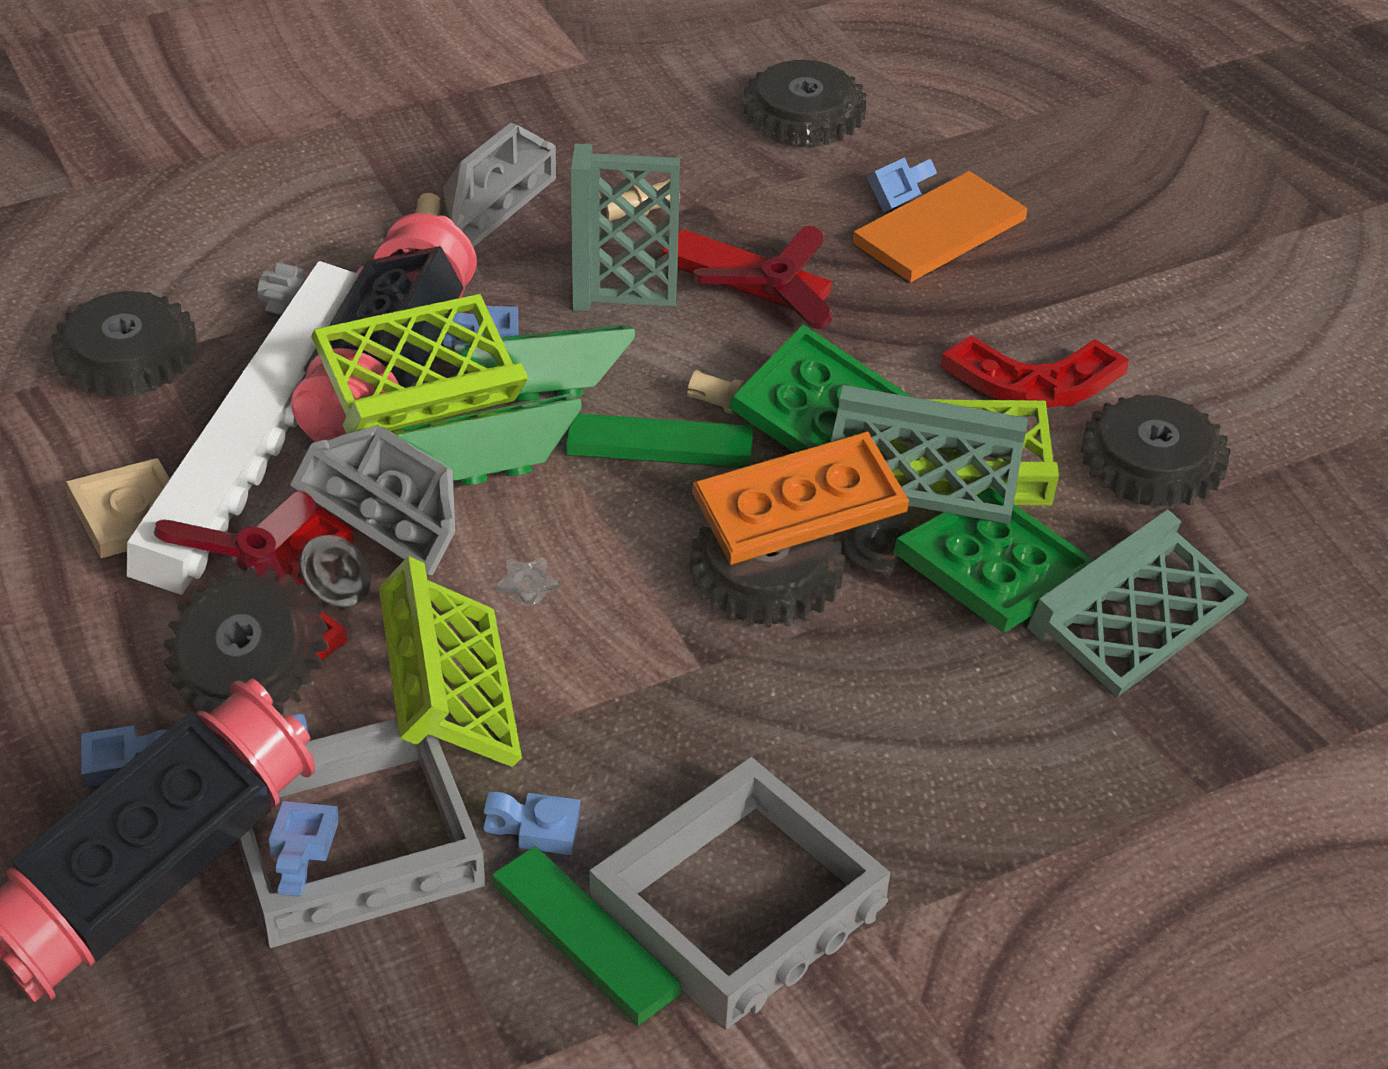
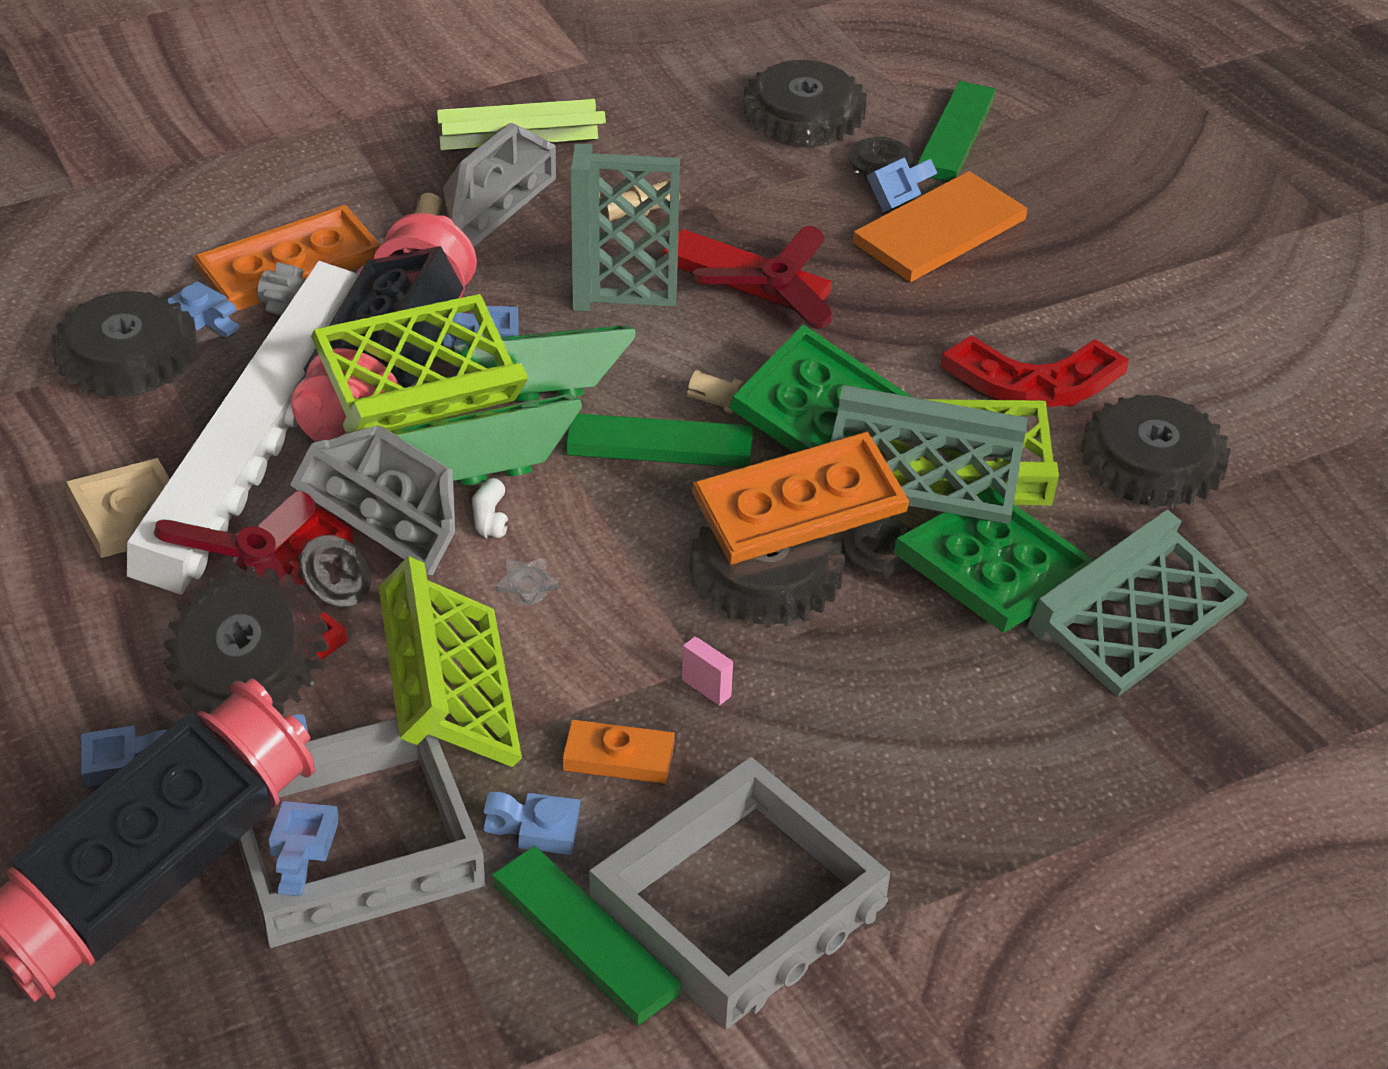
(207, 308): none -> medium blue plate
(327, 237): none -> orange tile
(483, 503): none -> white arm
(548, 120): none -> lime fence
(618, 751): none -> orange plate
(707, 670): none -> bright pink tile
(865, 154): none -> clear smoke gear
(958, 129): none -> green tile

